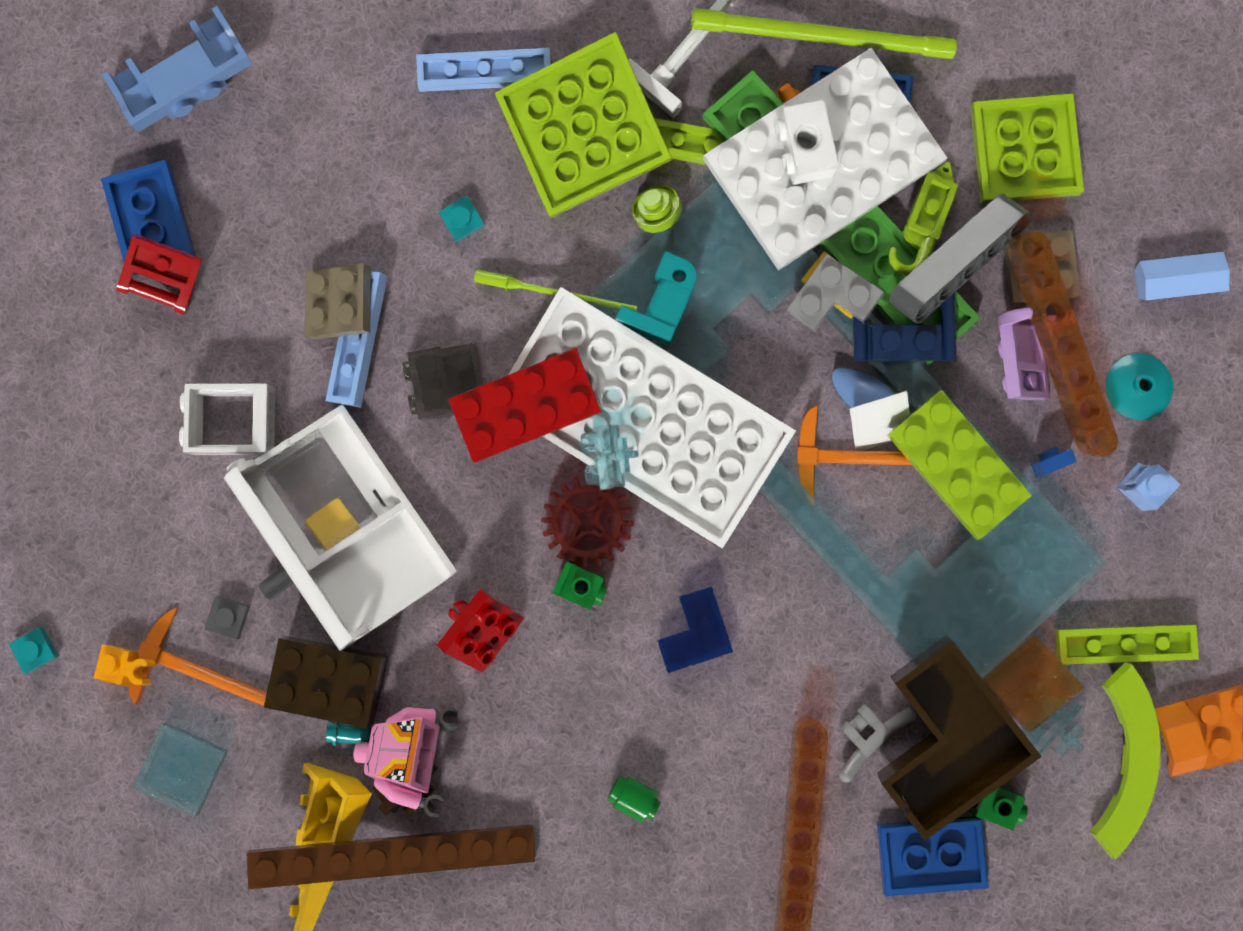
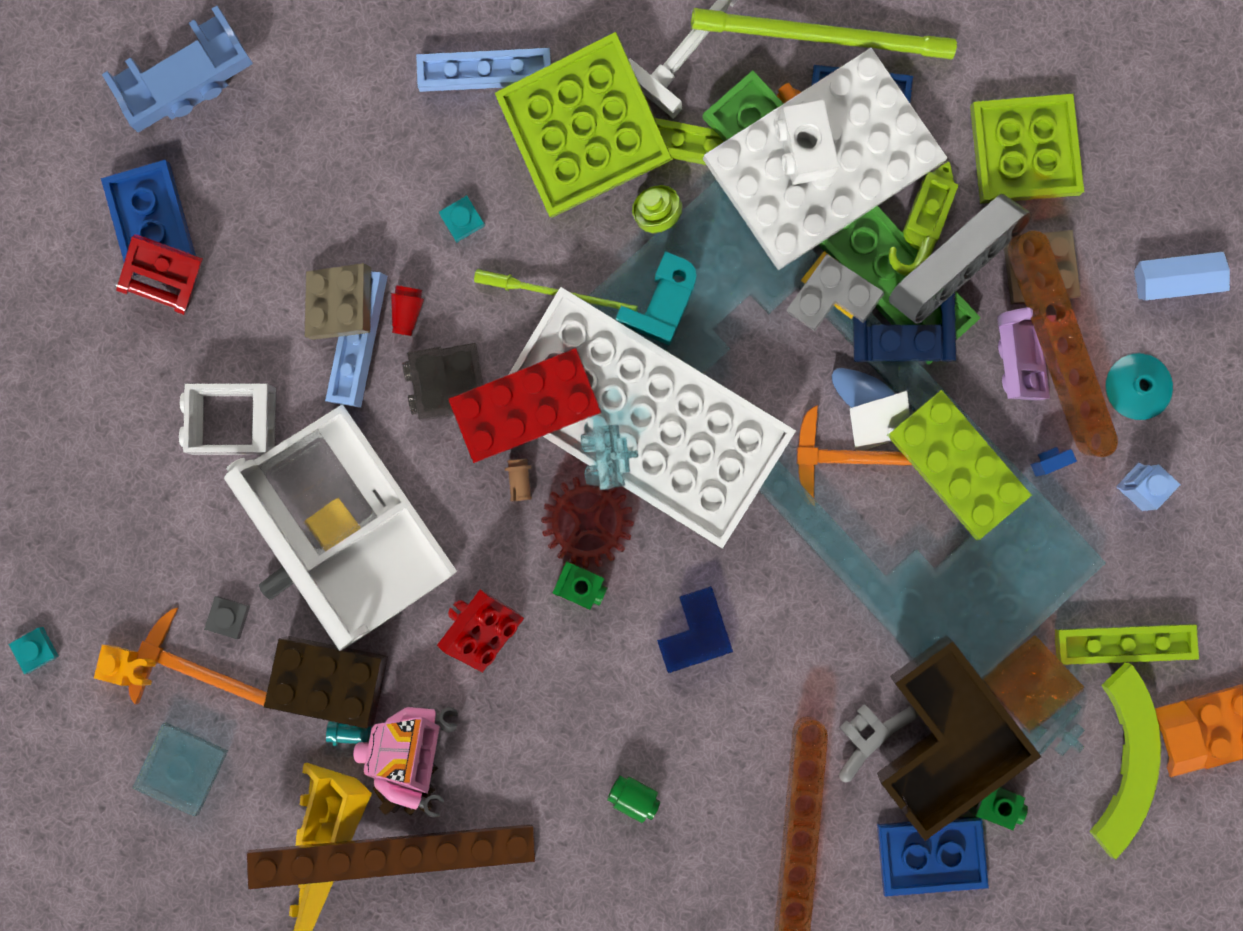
(406, 307): none -> red cone
(519, 479): none -> medium nougat pin

